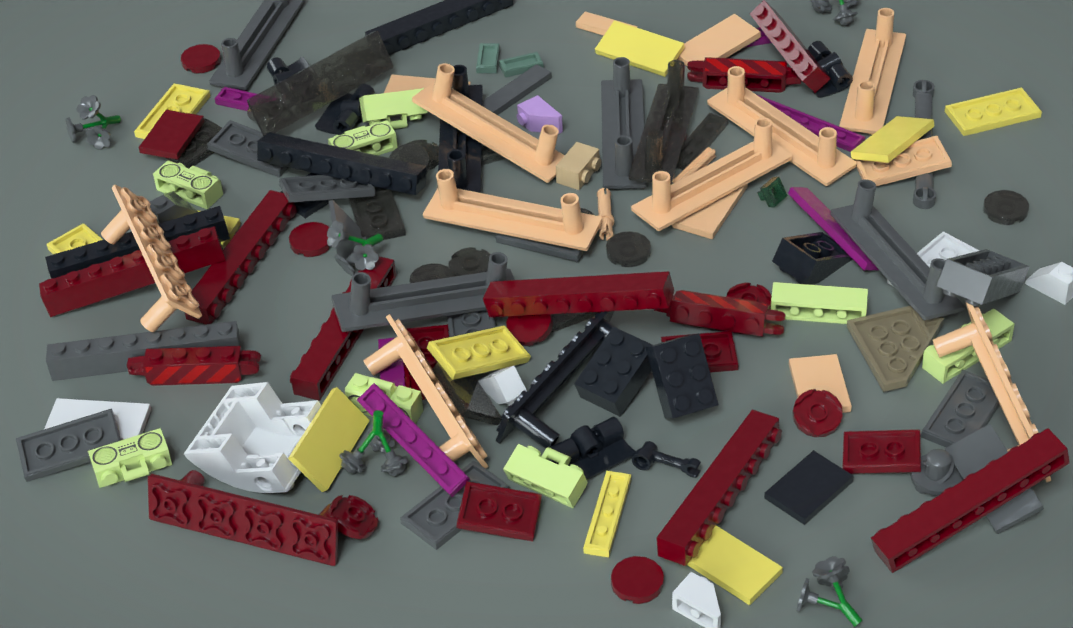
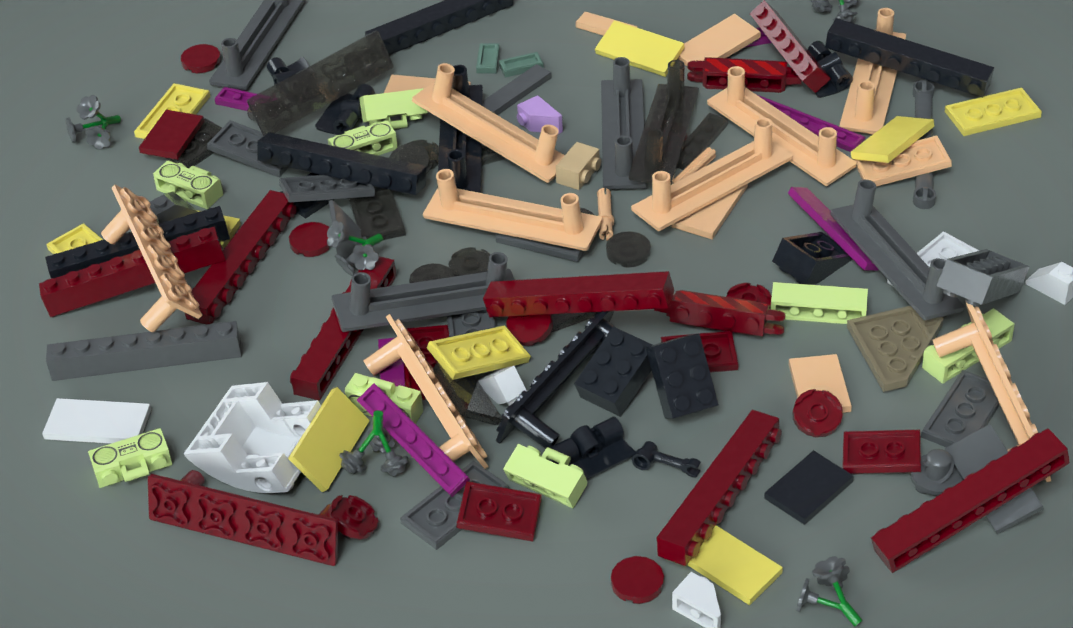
(65, 444): dark grey tile -> none
(194, 365): dark red hinge -> none
(607, 514): light yellow tile -> none
(772, 192): clear green tile -> none
(909, 57): none -> black brick
(1006, 207): clear smoke tile -> none

